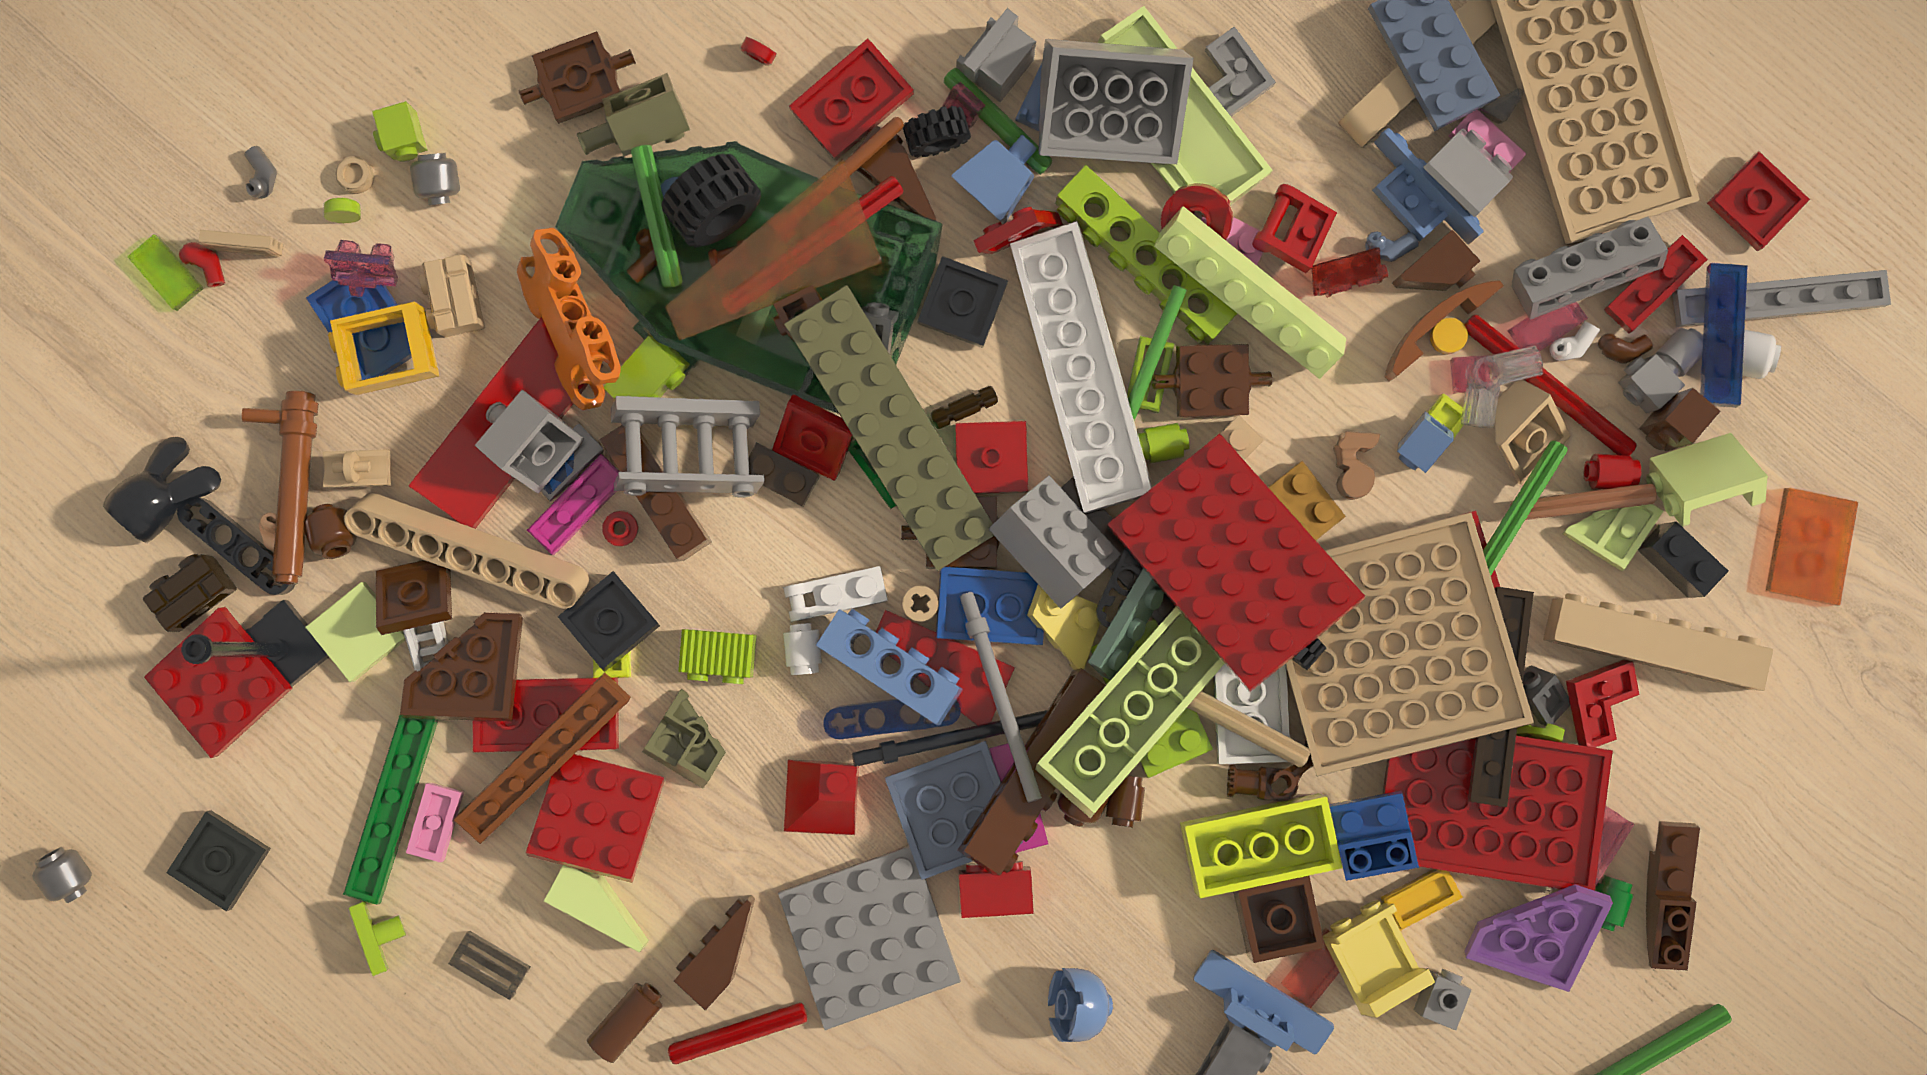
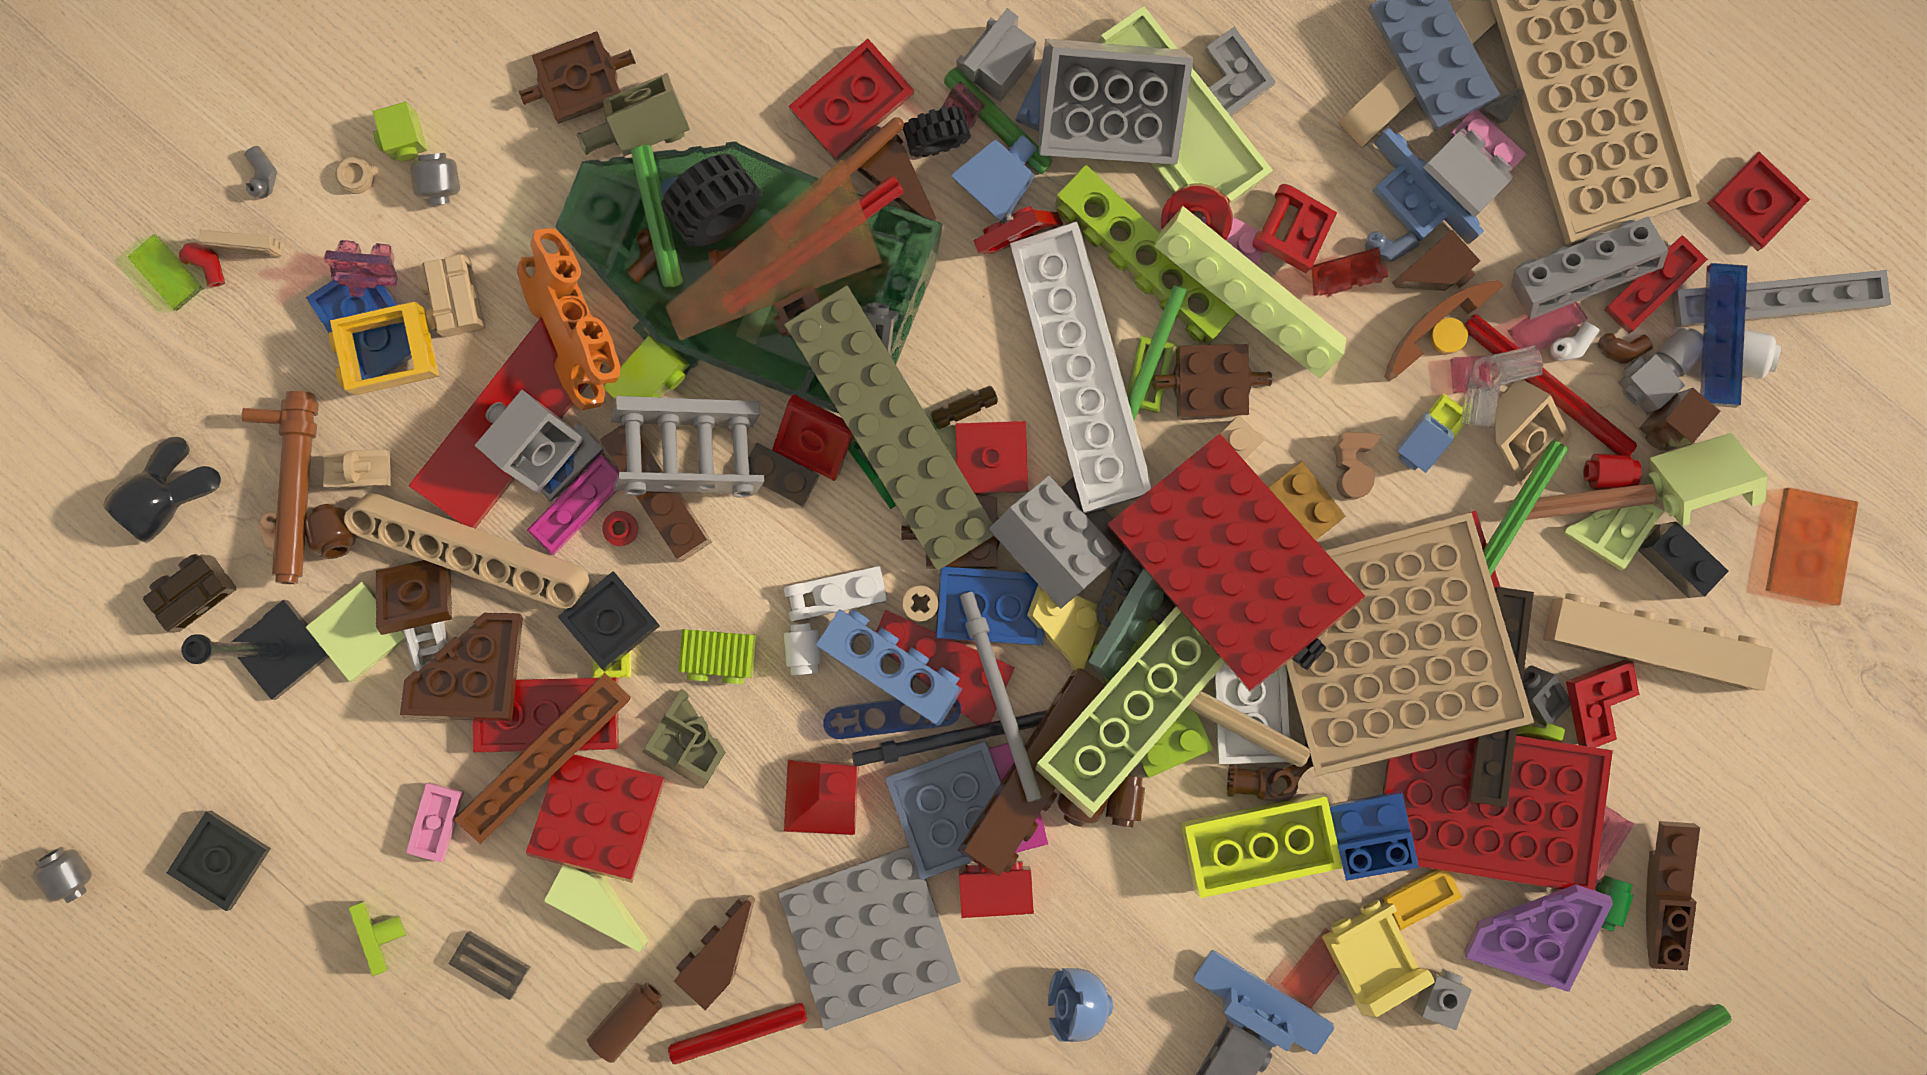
(222, 695): red plate -> none
(235, 547): black beam -> none
(342, 210): lime tile -> none
(390, 809): green tile -> none
(758, 51): red tile -> none
(962, 302): black plate -> none
(1164, 442): lime brick -> none
(1279, 919): reddish brown brick -> none

